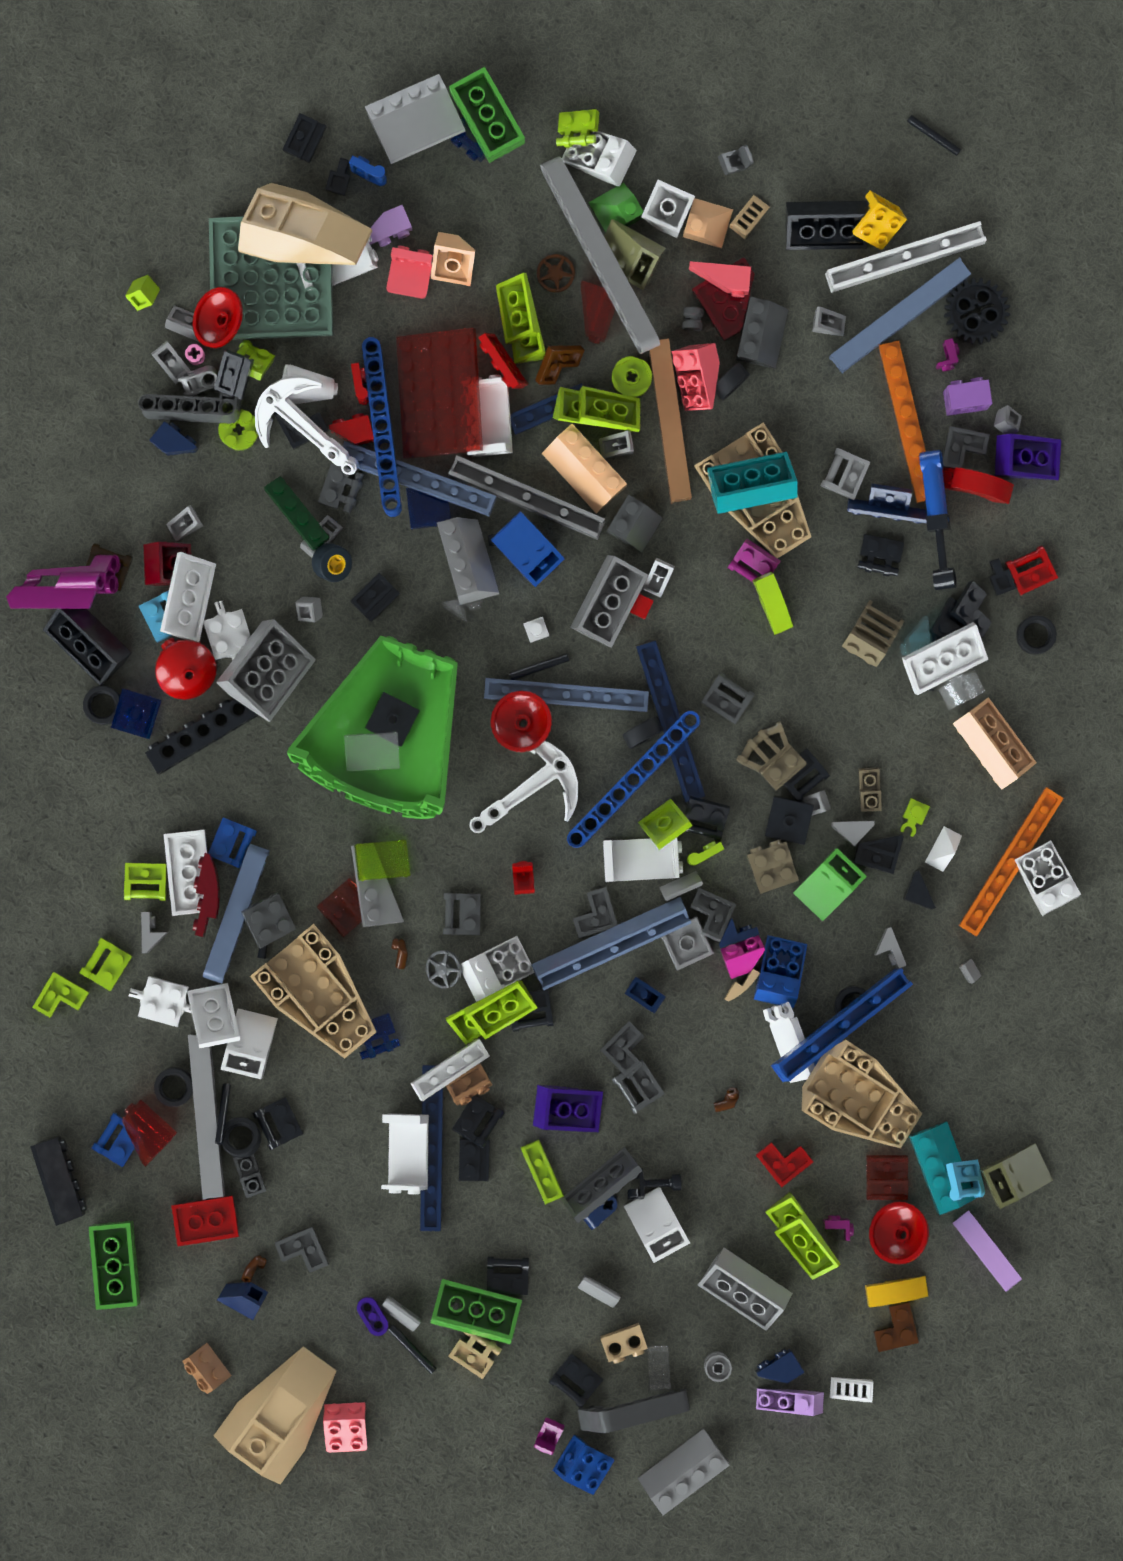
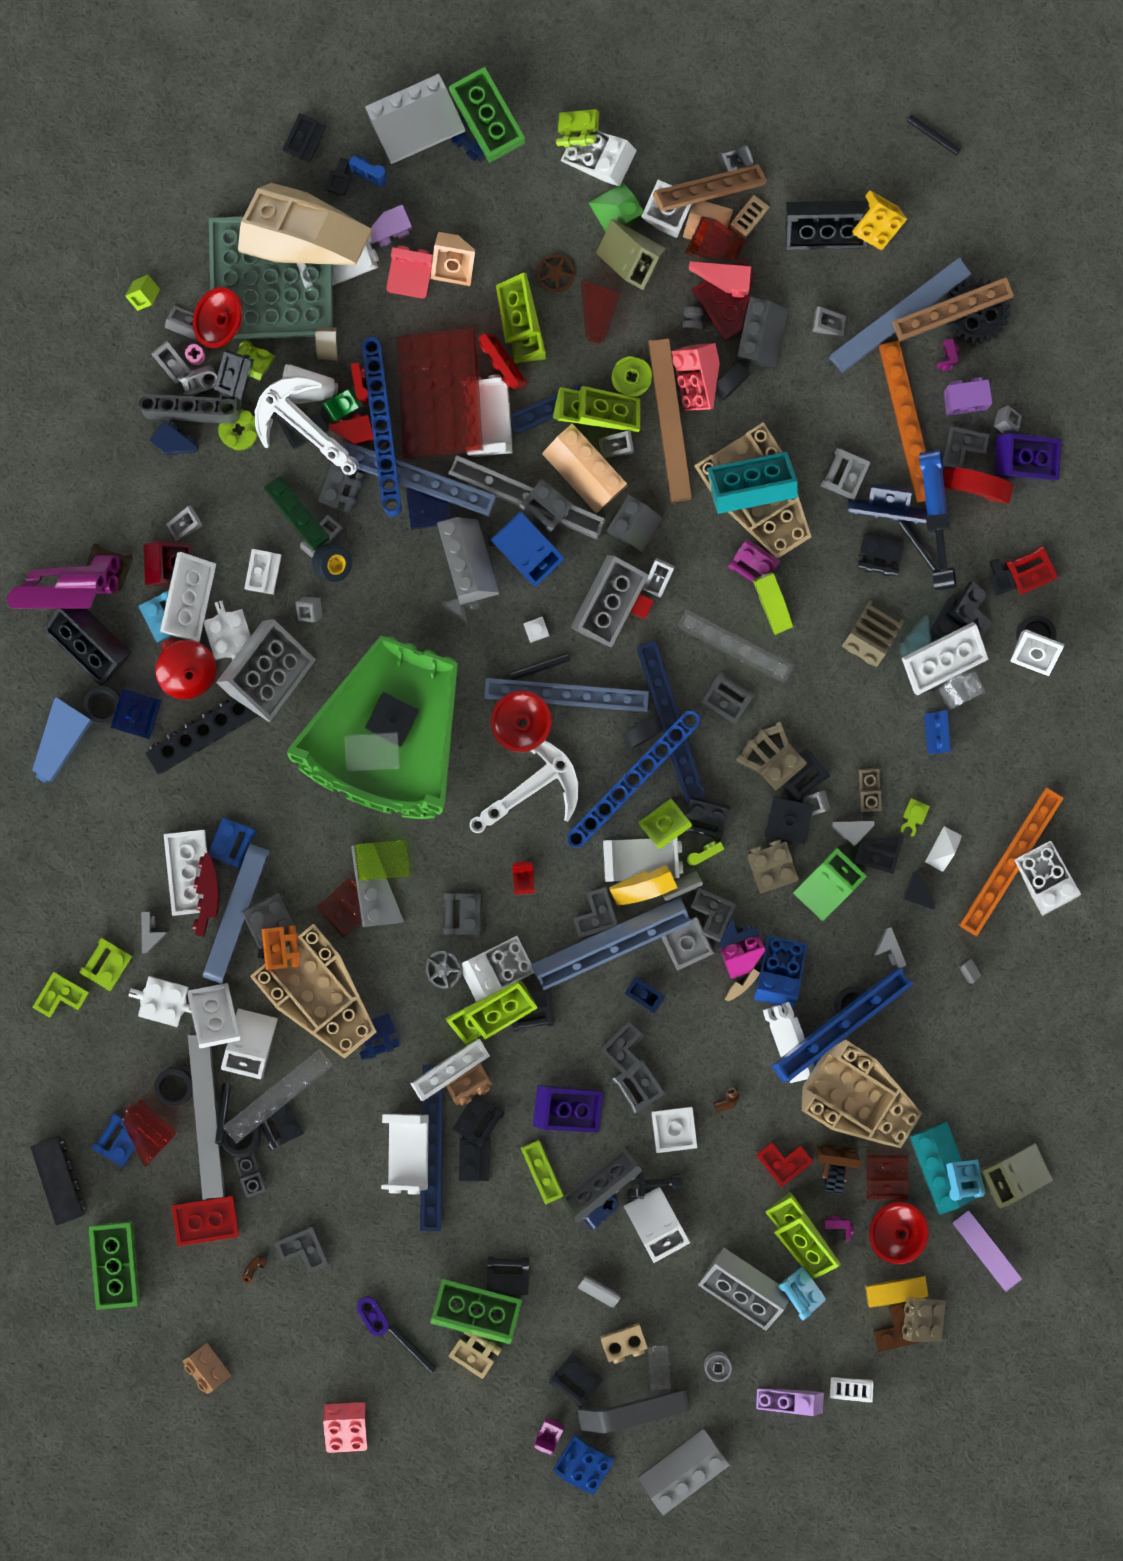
(60, 737): none -> medium blue slope
(145, 874): lime plate -> none
(243, 1298): dark blue slope -> none
(263, 571): none -> white plate
(275, 947): none -> orange plate
(277, 1096): none -> clear plate
(278, 1416): tan wedge -> none
(326, 343): none -> dark tan slope
(342, 404): none -> green slope
(375, 597): black plate -> none
(401, 1313): light grey slope -> none
(402, 953): reddish brown arm -> none
(548, 499): none -> dark grey plate
(555, 359): reddish brown plate -> none
(600, 255): light grey beam -> none
(643, 886): none -> yellow slope
(674, 1129): none -> white plate
(709, 187): none -> medium nougat plate
(714, 241): none -> clear red slope
(735, 646): none -> clear plate
(782, 1368): dark blue slope -> none
(806, 1291): none -> medium azure plate
(836, 1166): none -> reddish brown plate
(905, 257): white tile -> none
(918, 545): none -> black bar
(923, 1319): none -> dark tan plate
(937, 732): none -> blue bracket
(953, 309): none -> medium nougat plate
(994, 743): light nougat slope -> none
(1036, 652): none -> white slope

